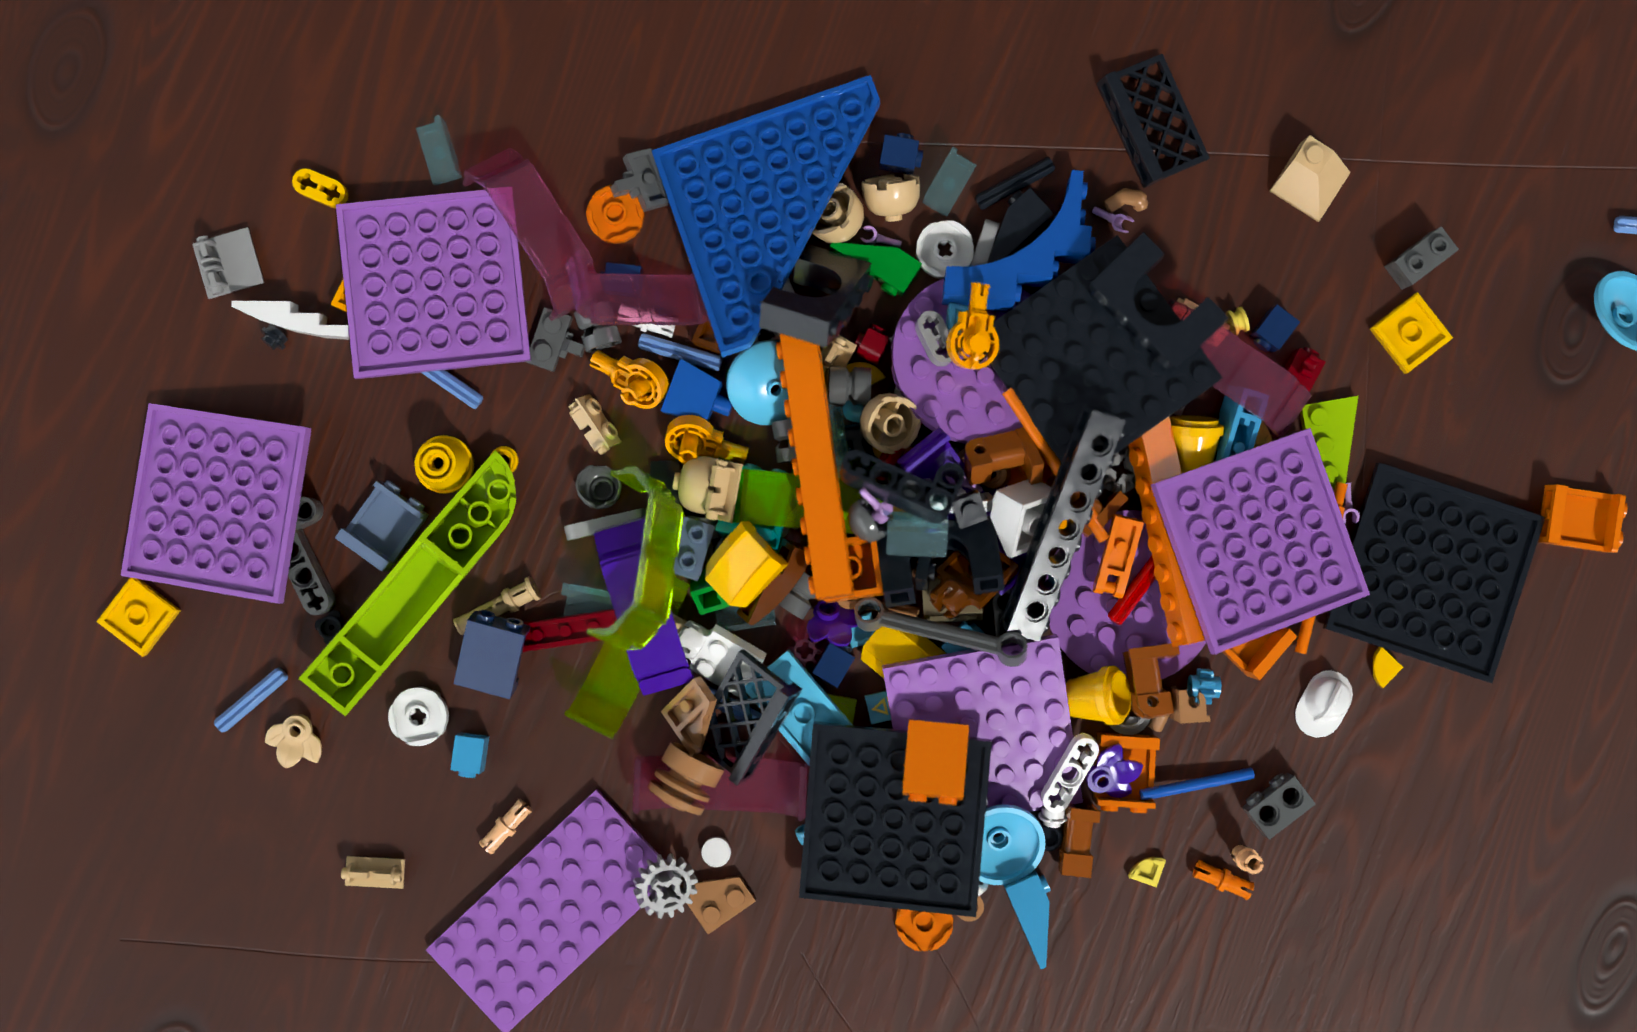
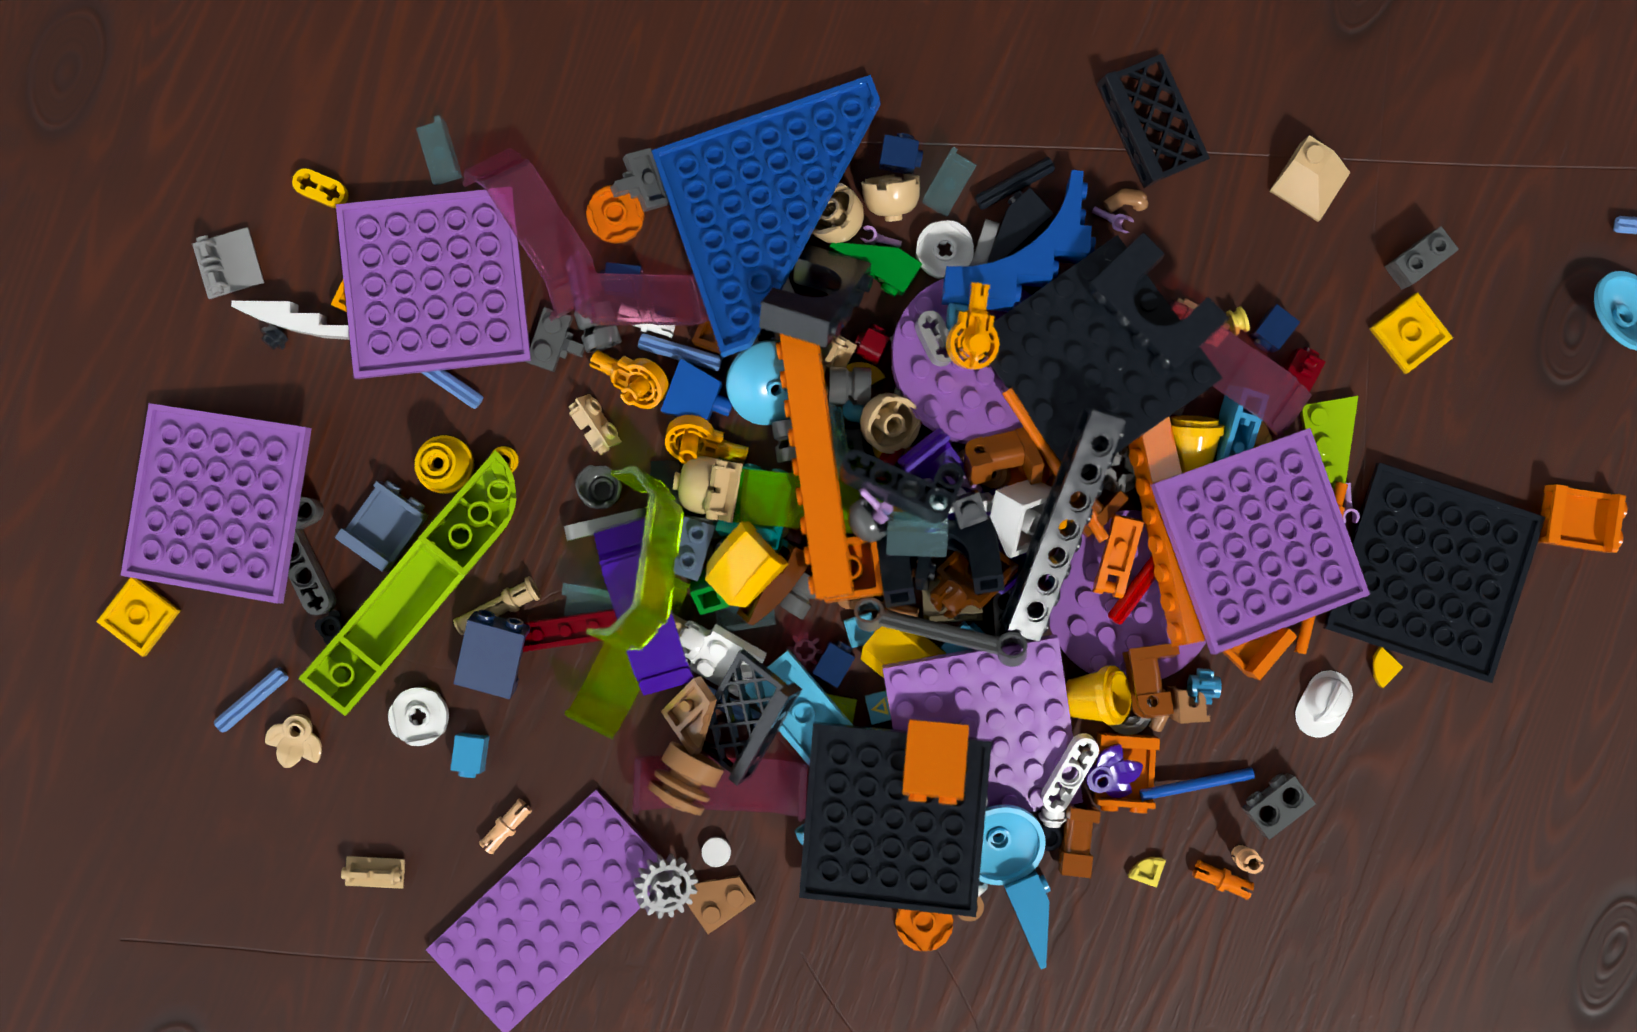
(832, 623): dark purple plate -> none

